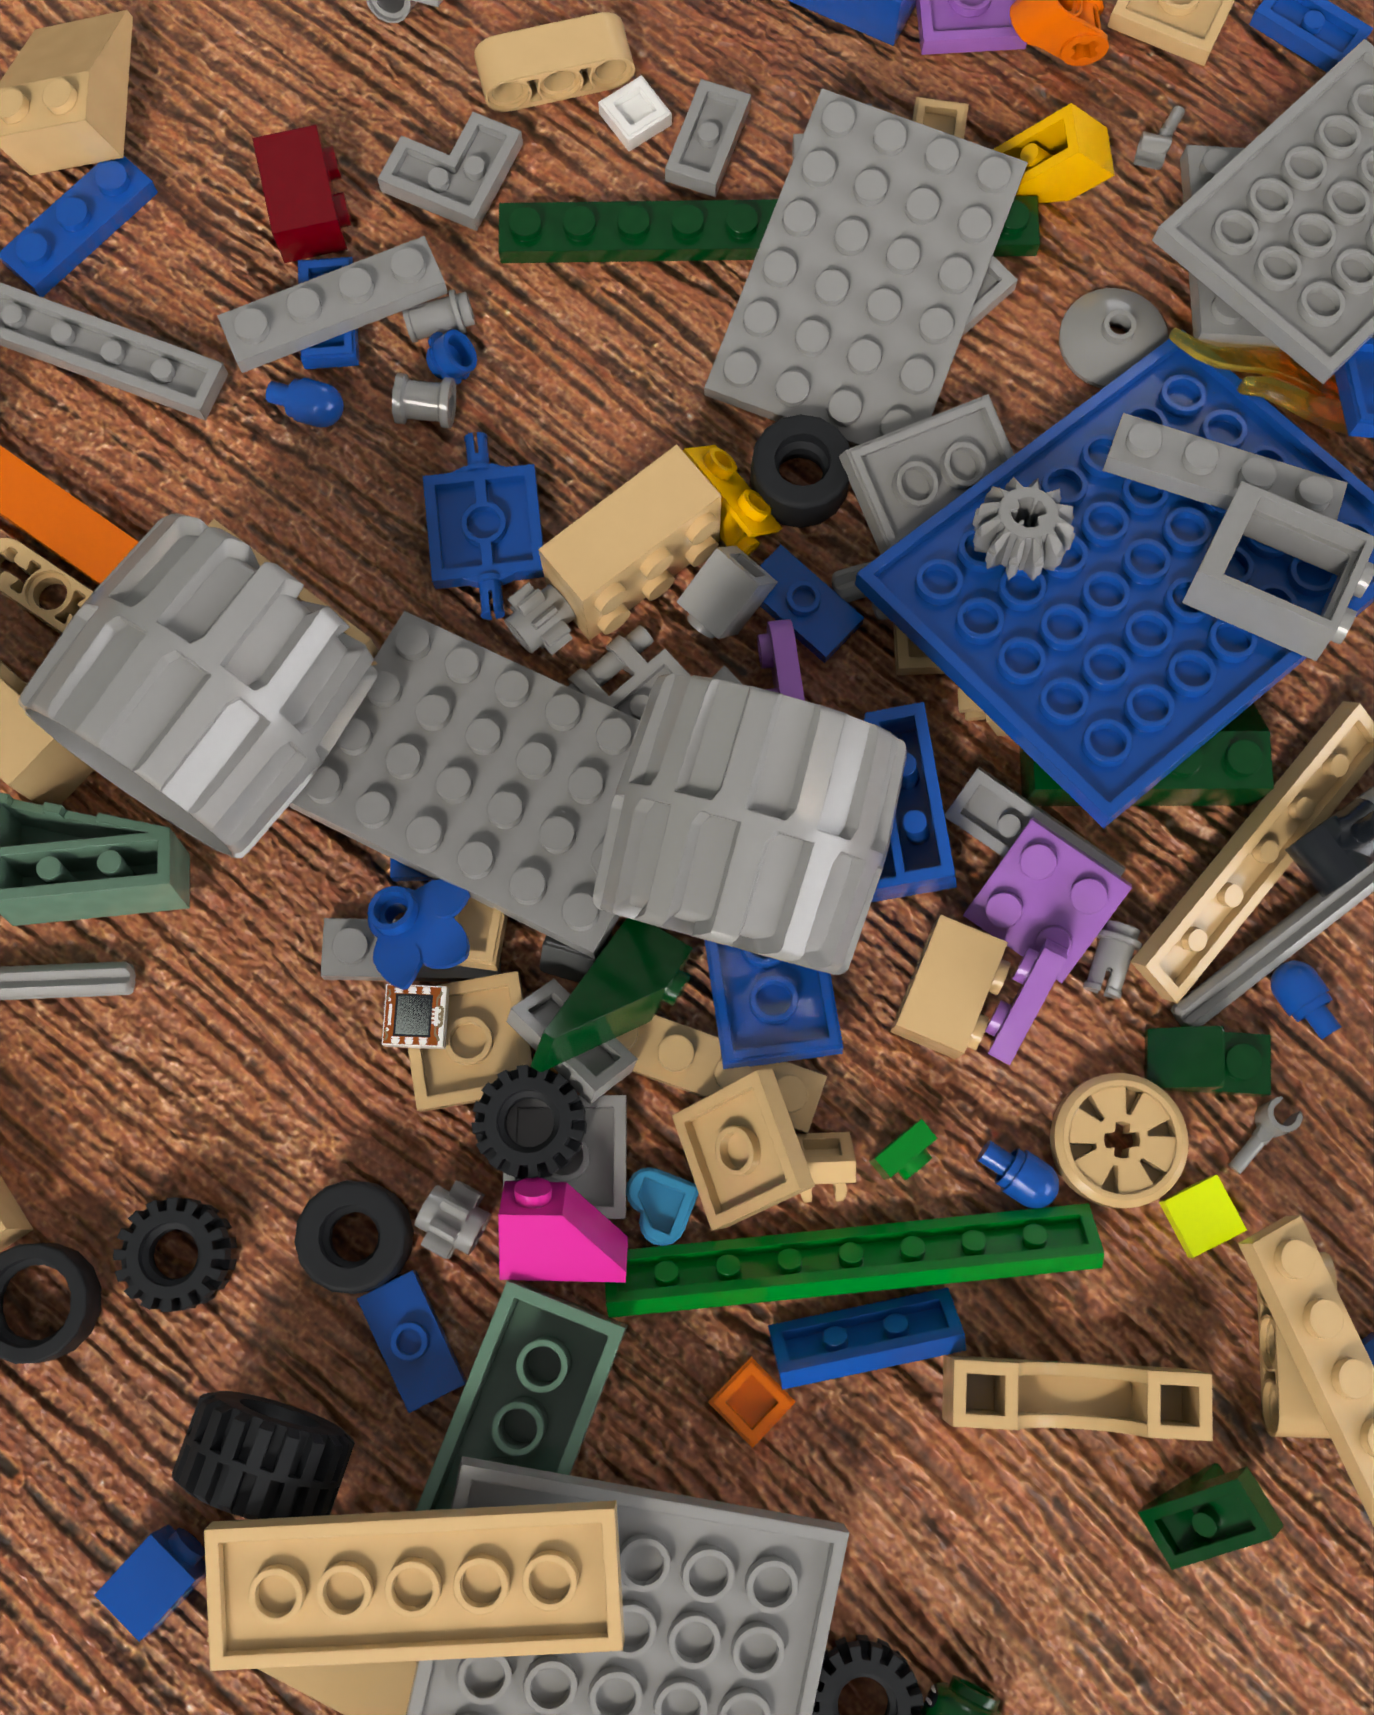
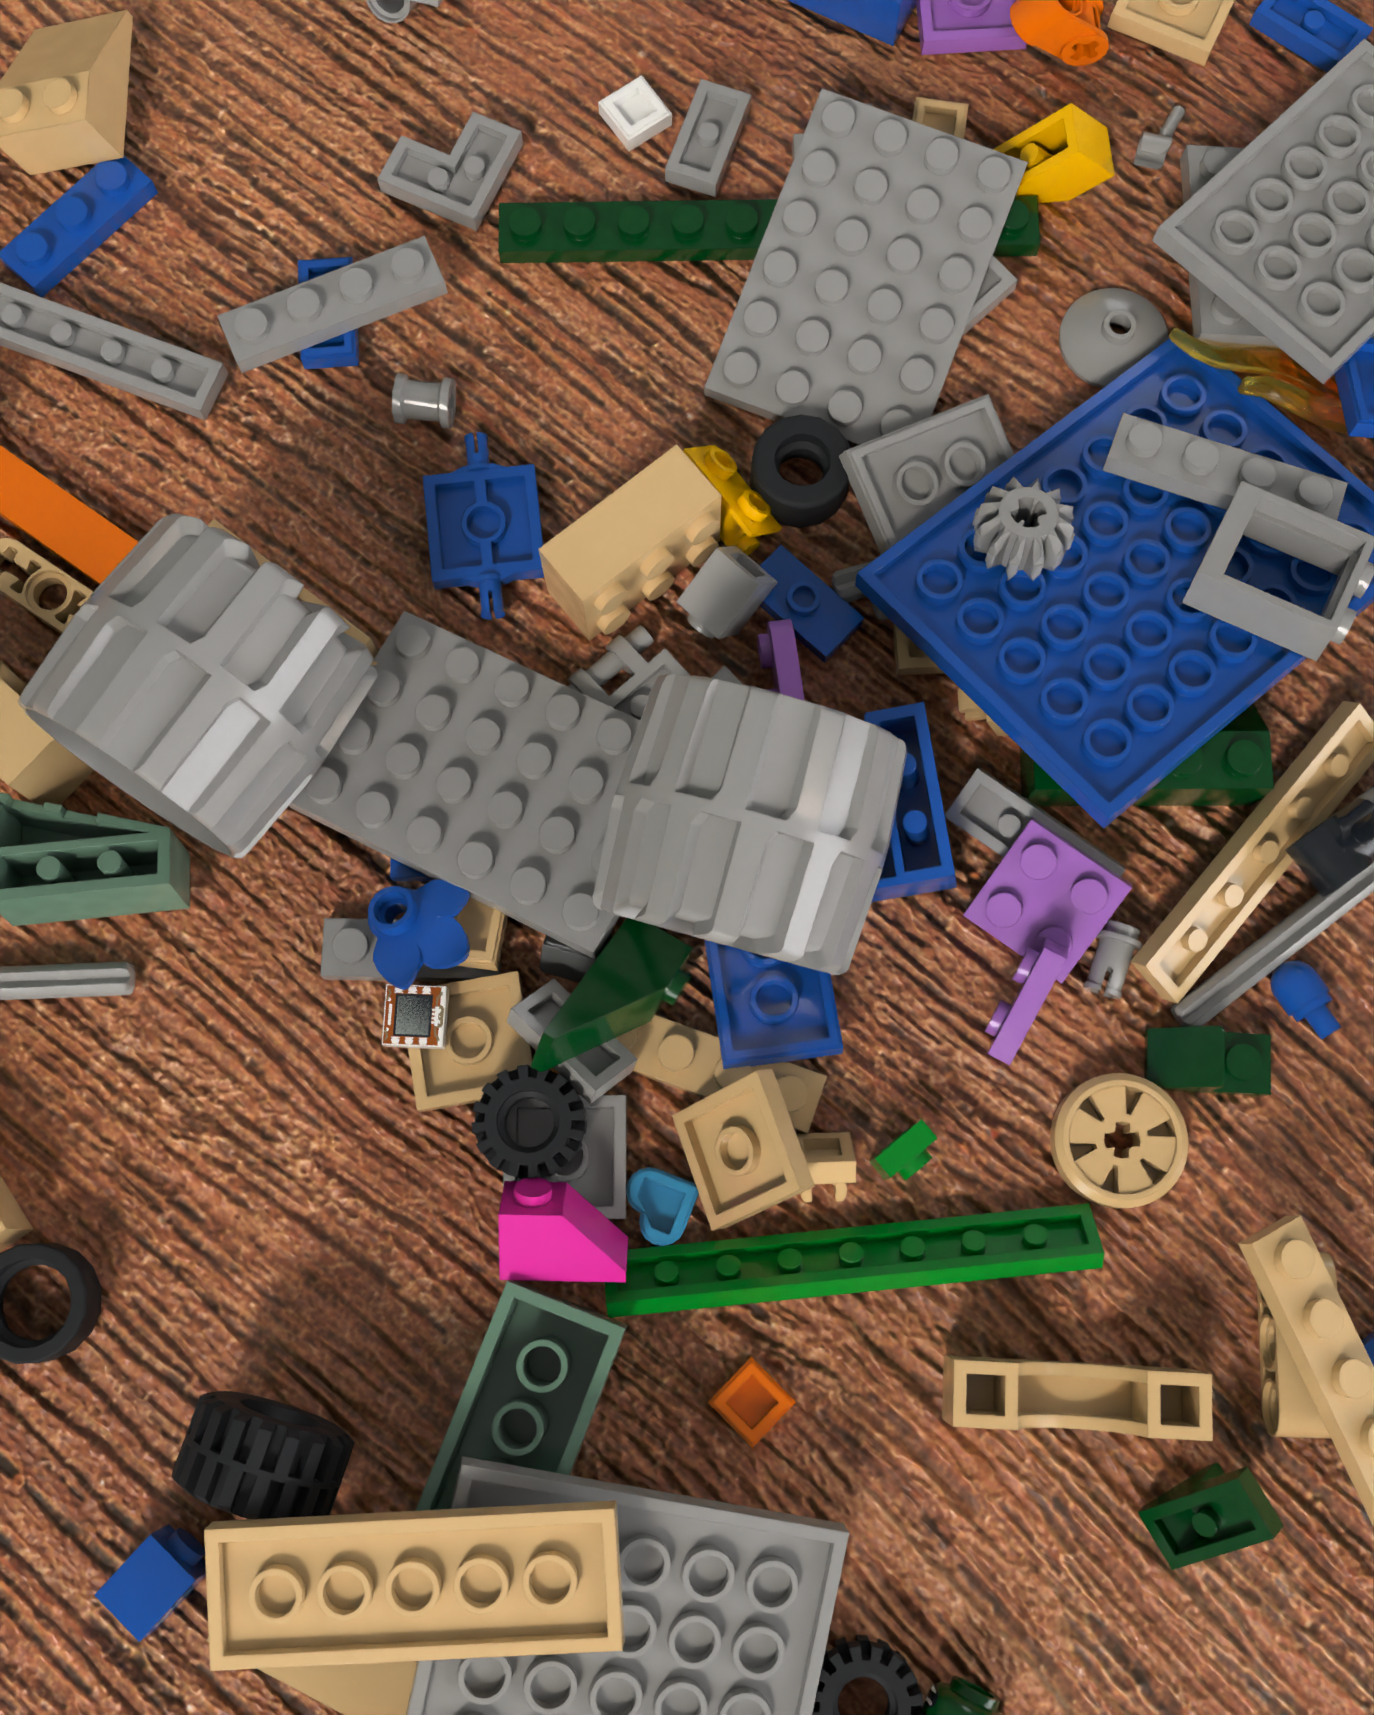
(139, 1247): black tyre -> none
(300, 193): dark red brick -> none
(307, 401): blue cylinder -> none
(316, 1228): black tyre -> none
(412, 1341): blue plate -> none
(439, 316): light grey pin -> none
(451, 355): blue plate -> none
(452, 1219): light grey gear -> none
(540, 618): light grey gear -> none
(554, 62): tan beam -> none
(866, 1338): blue plate -> none
(951, 988): tan brick -> none
(1021, 1175): blue cylinder -> none
(1202, 1216): neon yellow tile -> none
(1266, 1130): light grey hand -> none

